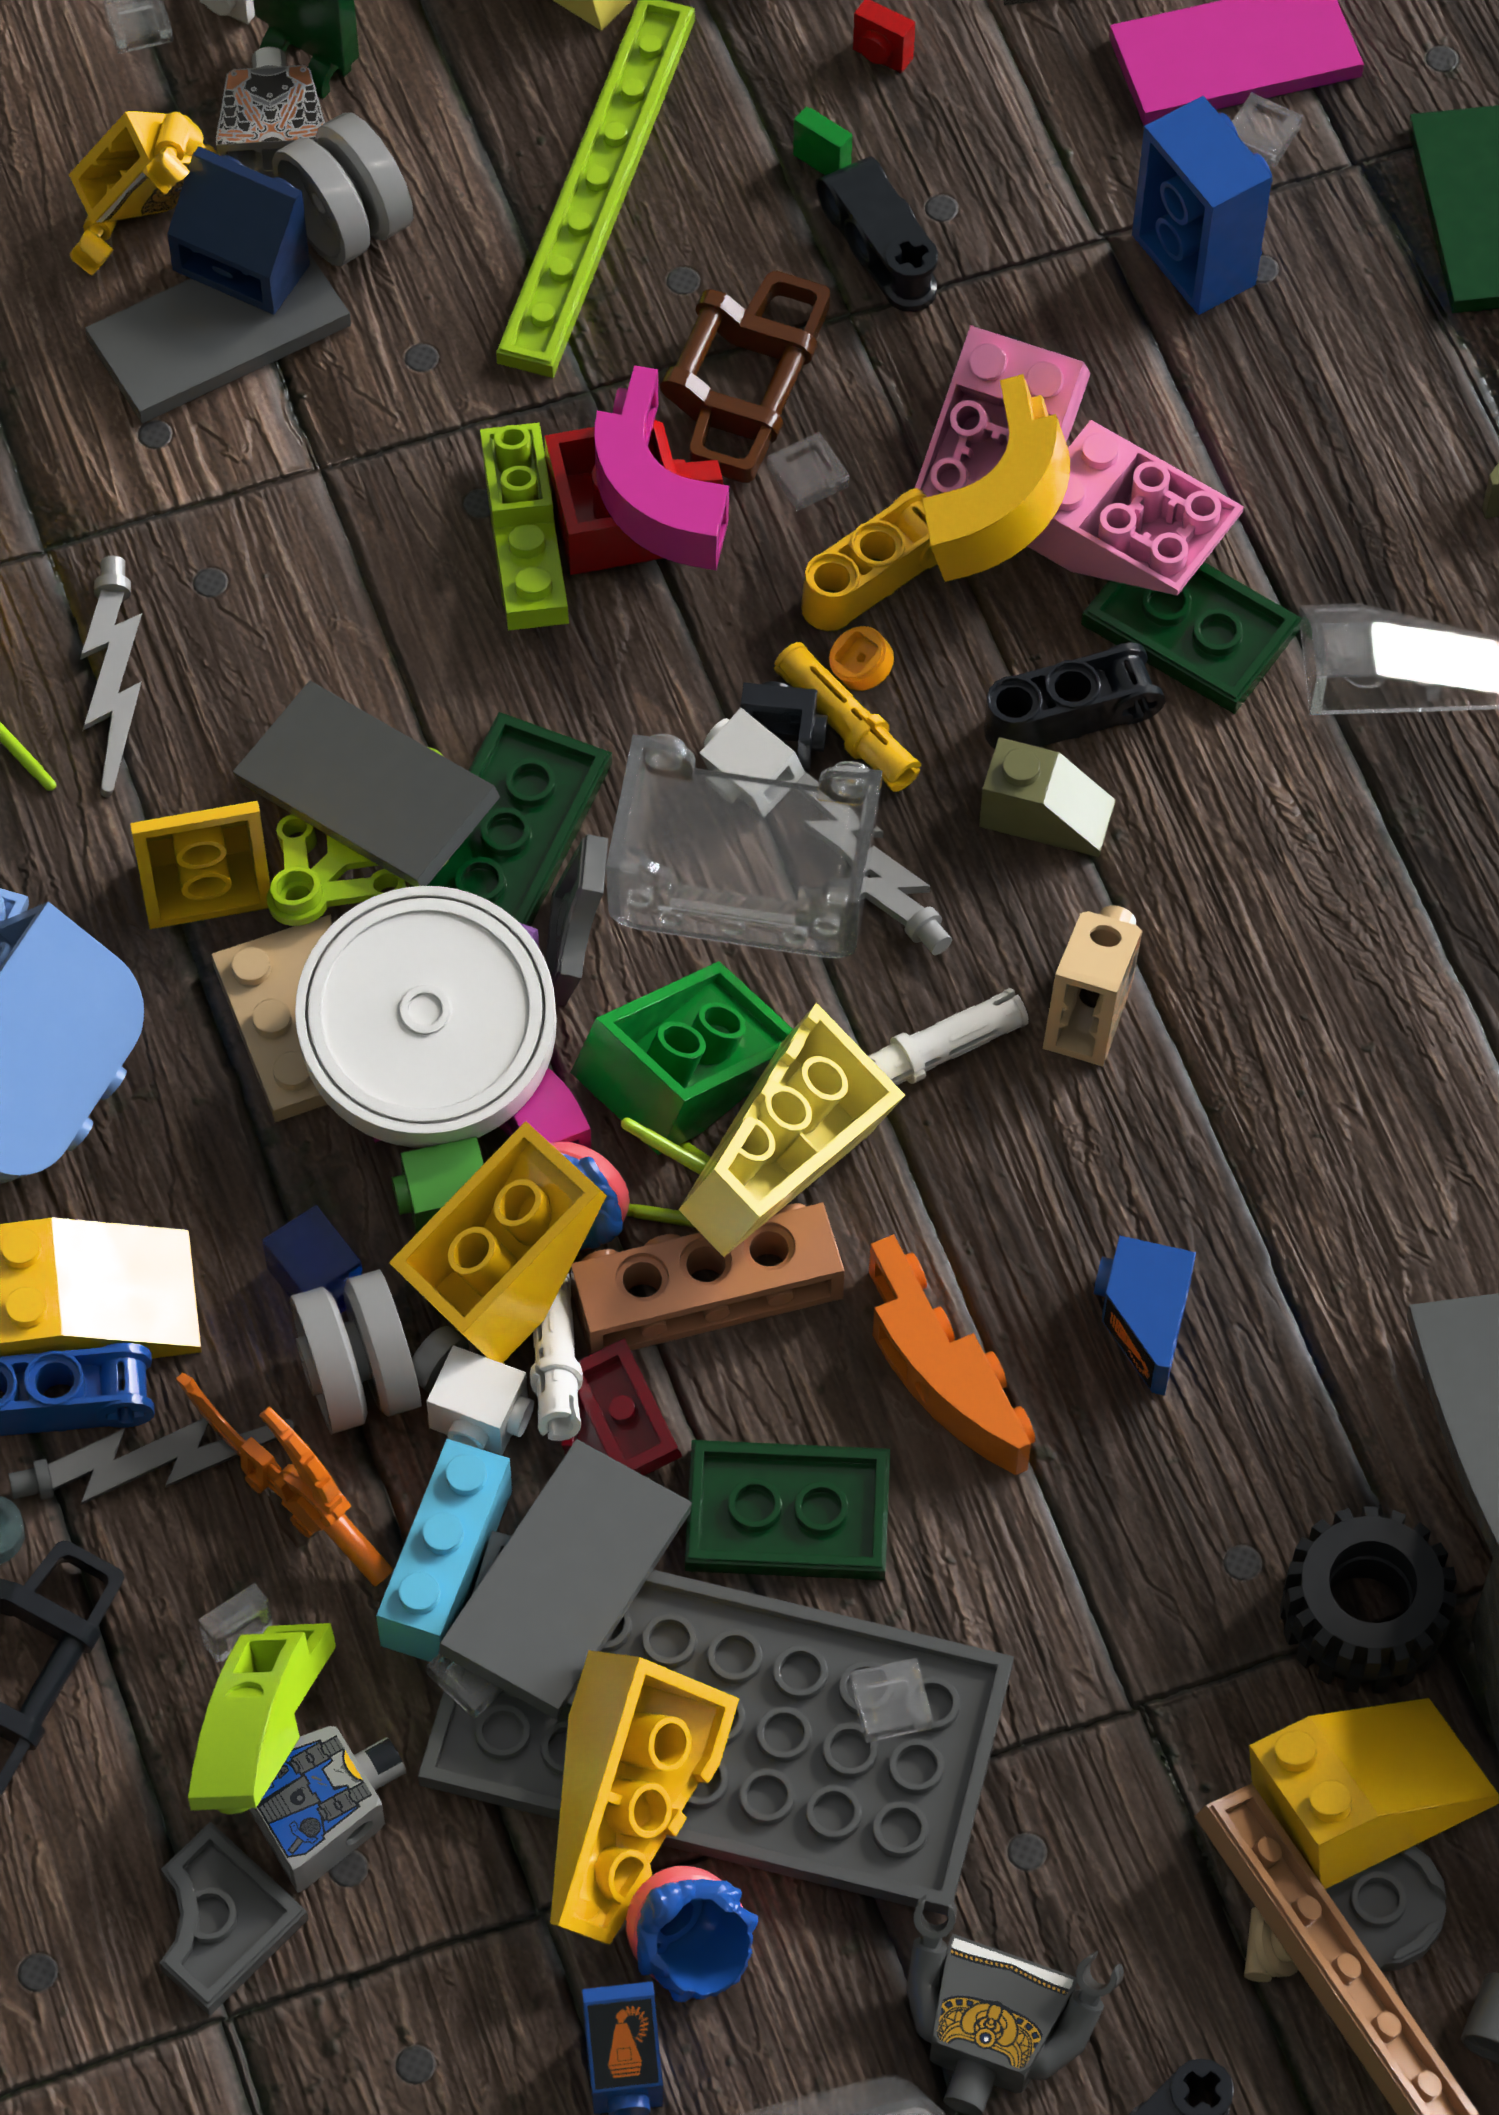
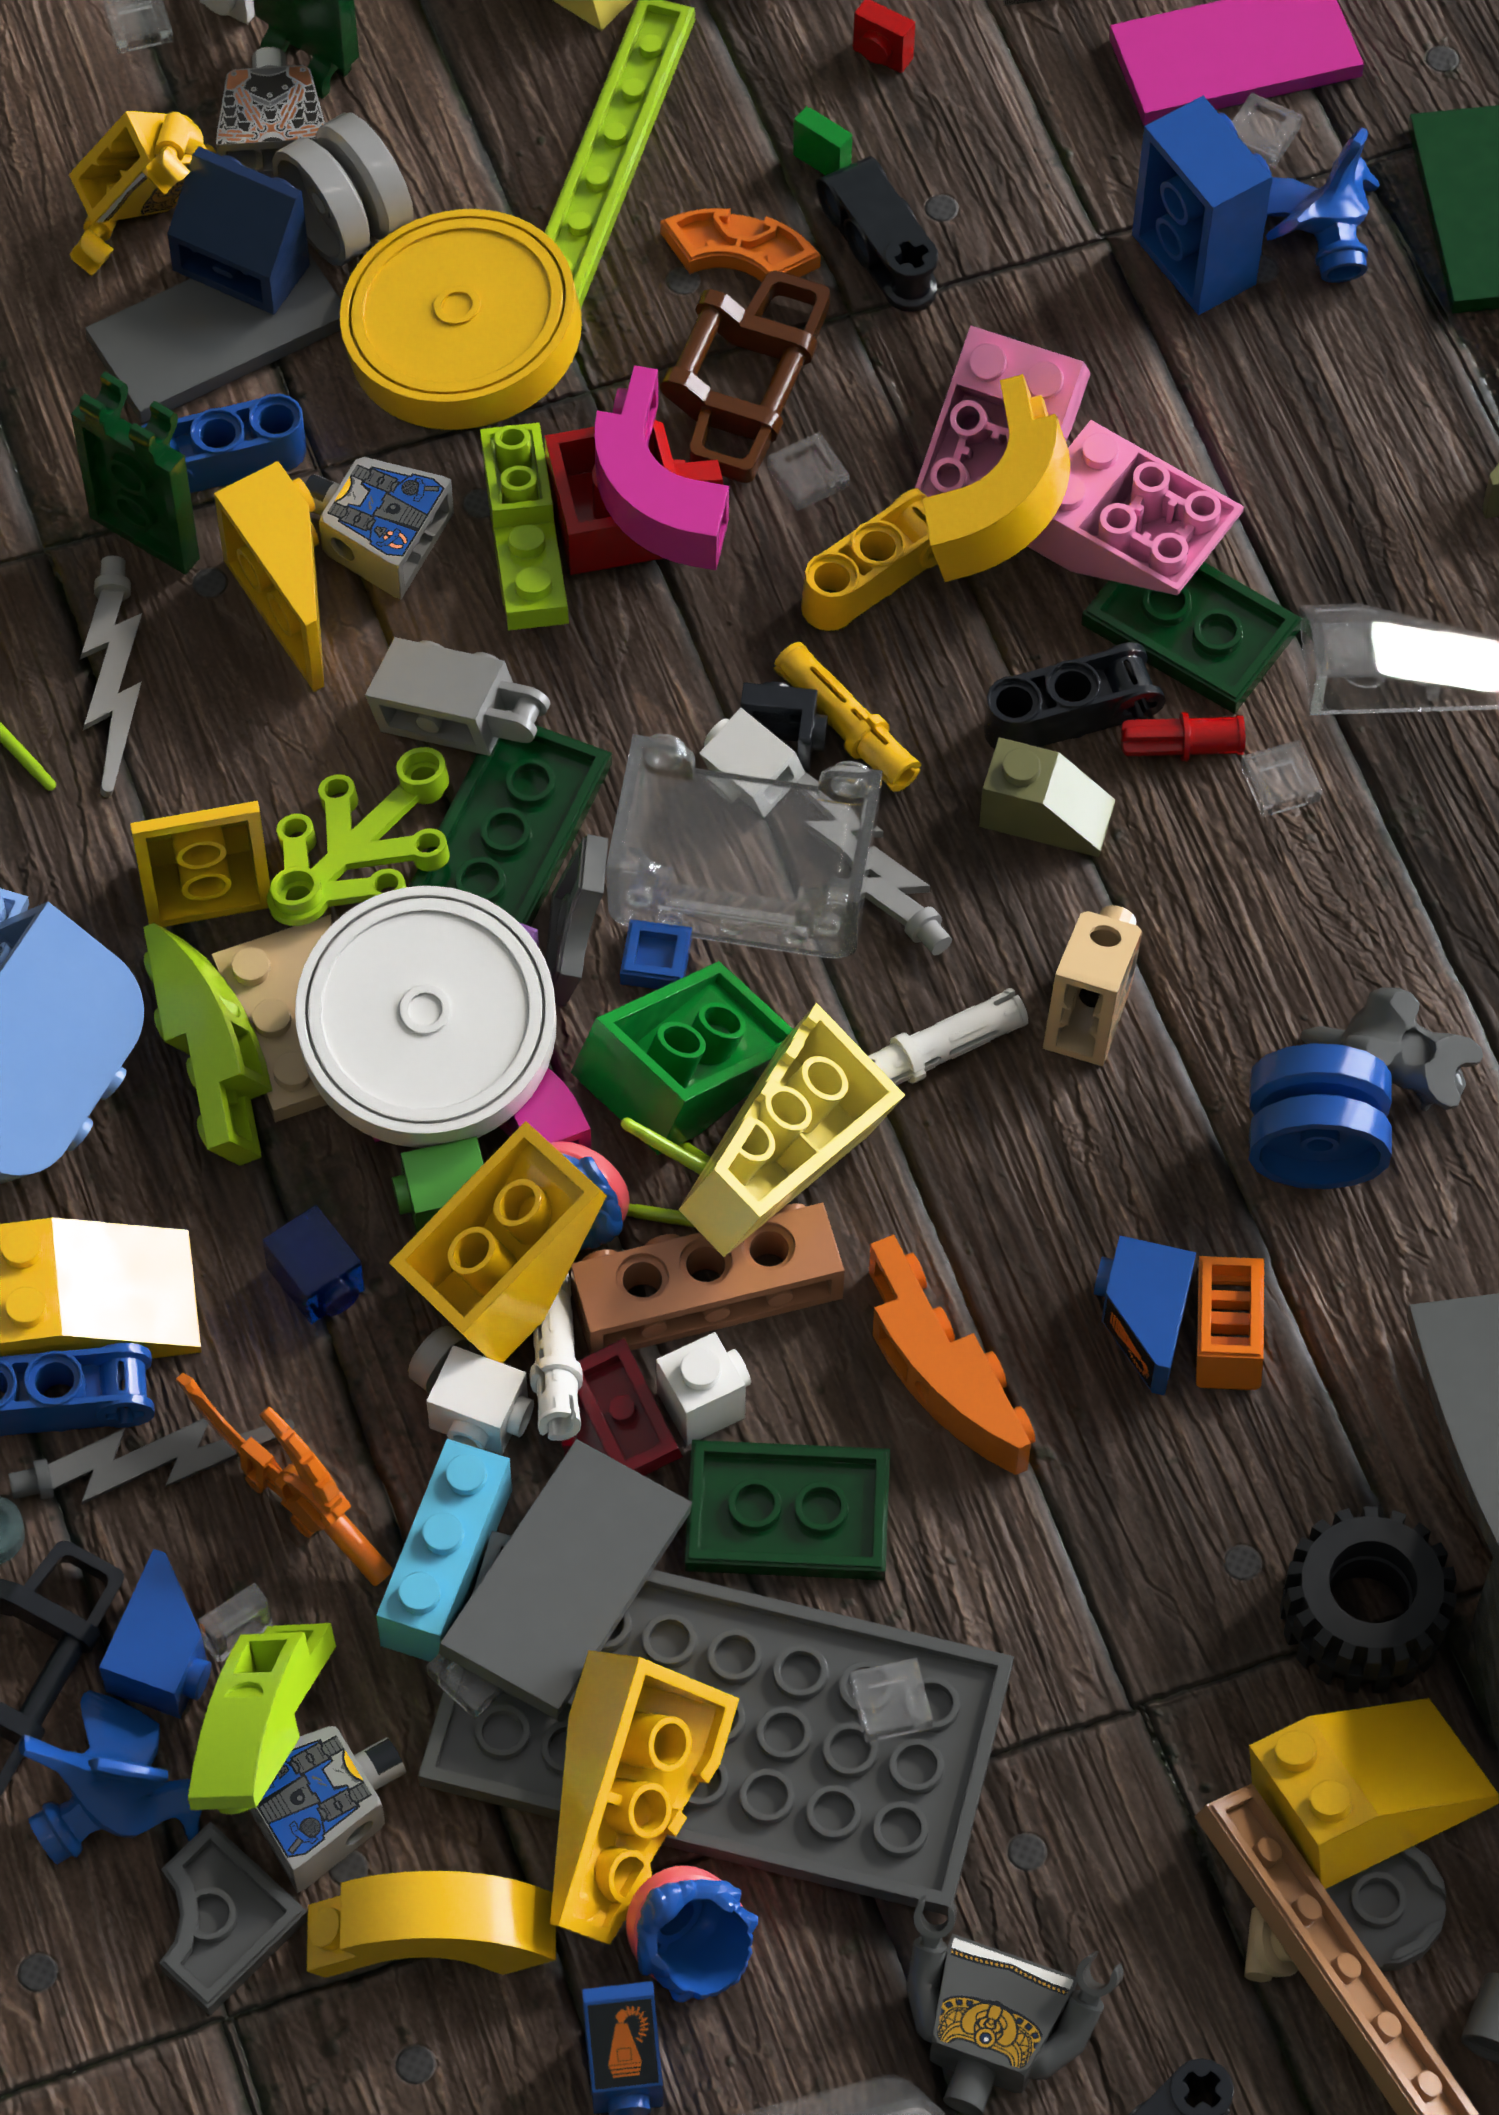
(109, 1782): none -> blue animal
(135, 477): none -> dark green tile
(157, 1647): none -> blue slope
(209, 1023): none -> lime slope
(248, 440): none -> blue piece
(272, 556): none -> yellow slope
(364, 1349): light grey wheel -> none
(366, 785): dark grey tile -> none
(382, 520): none -> torso
(431, 1915): none -> yellow arch
(452, 698): none -> light grey brick
(461, 319): none -> yellow brick
(655, 954): none -> blue tile
(702, 1387): none -> white brick
(738, 242): none -> orange tile
(861, 658): light orange tile -> none
(1184, 736): none -> red axle
(1230, 1360): none -> orange slope
(1281, 778): none -> clear tile
(1320, 1116): none -> blue wheel
(1329, 212): none -> blue animal
(1414, 1055): none -> dark grey animal

